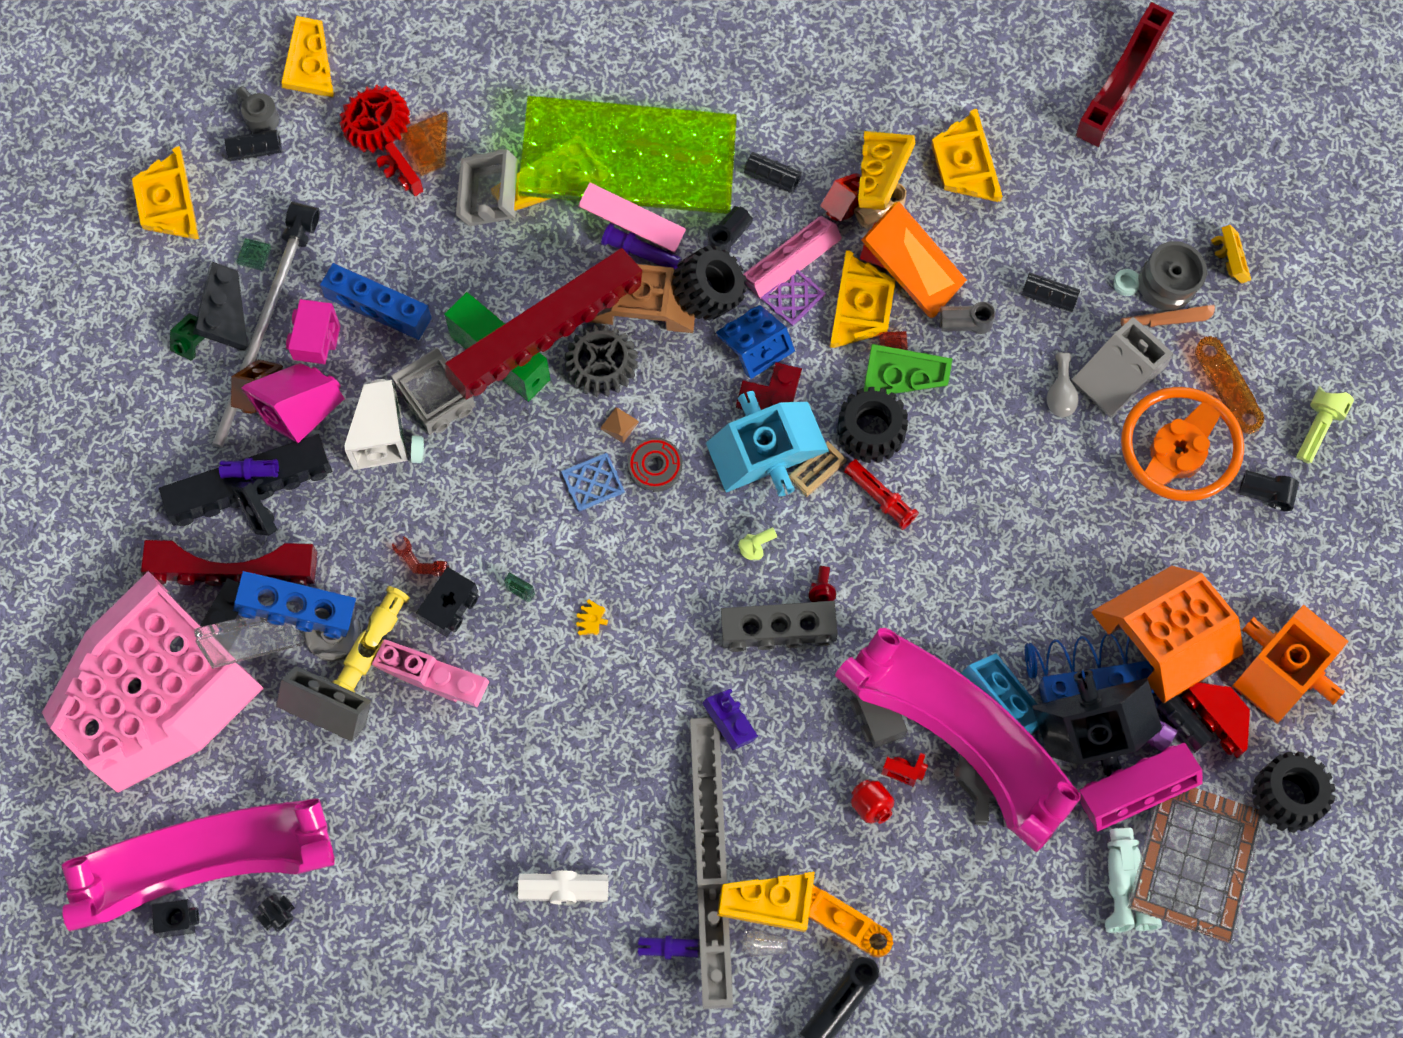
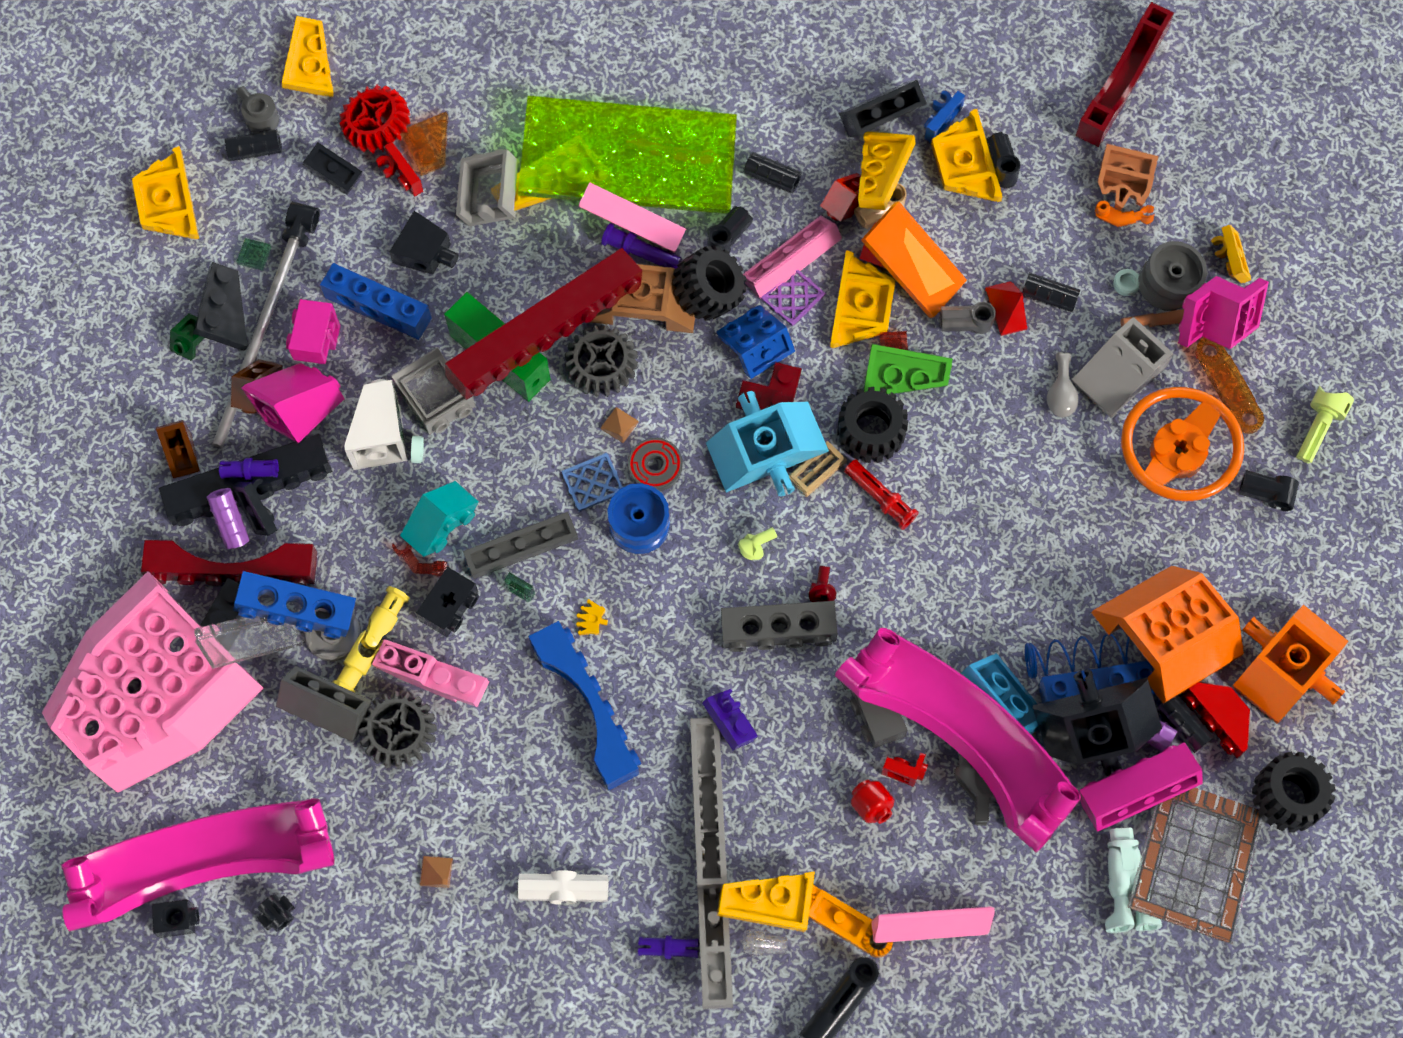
(178, 448): none -> reddish brown slope
(228, 518): none -> medium lavender axle
(332, 168): none -> black plate
(402, 707): none -> dark grey gear
(422, 246): none -> black torso
(436, 872): none -> medium nougat slope
(437, 516): none -> teal brick
(520, 545): none -> dark grey plate
(557, 654): none -> blue arch
(638, 518): none -> blue wheel
(882, 108): none -> black brick
(932, 924): none -> bright pink slope
(946, 113): none -> blue plate
(1003, 159): none -> black piece
(1008, 307): none -> red slope
(1117, 218): none -> orange arm
(1127, 174): none -> nougat plate
(1222, 312): none -> dark pink bracket

